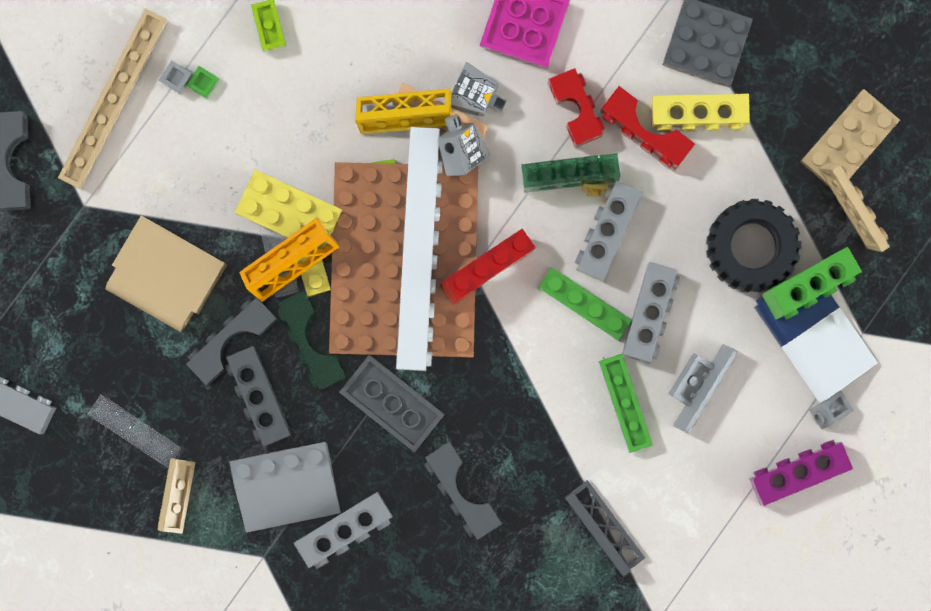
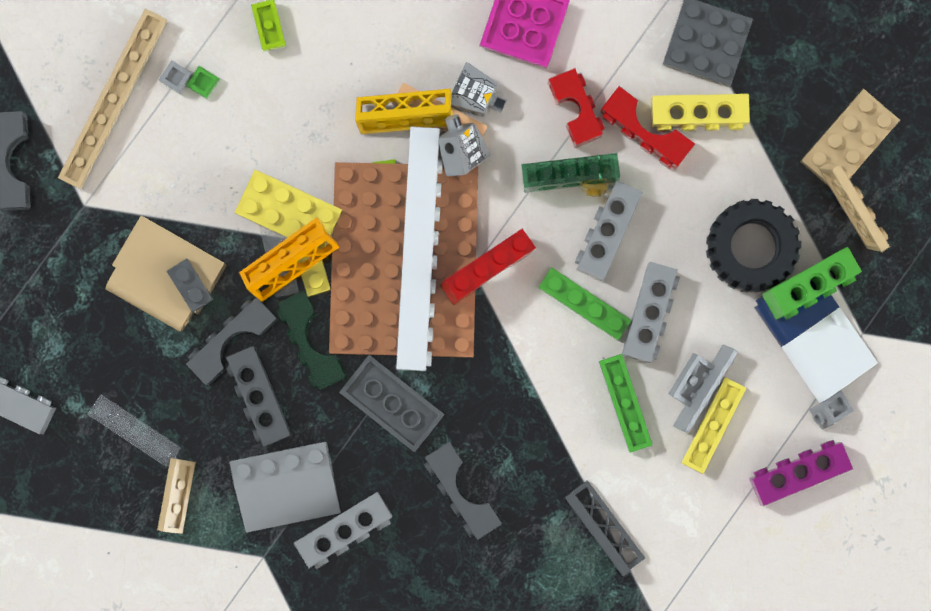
(190, 285): none -> dark grey plate
(713, 425): none -> light yellow plate

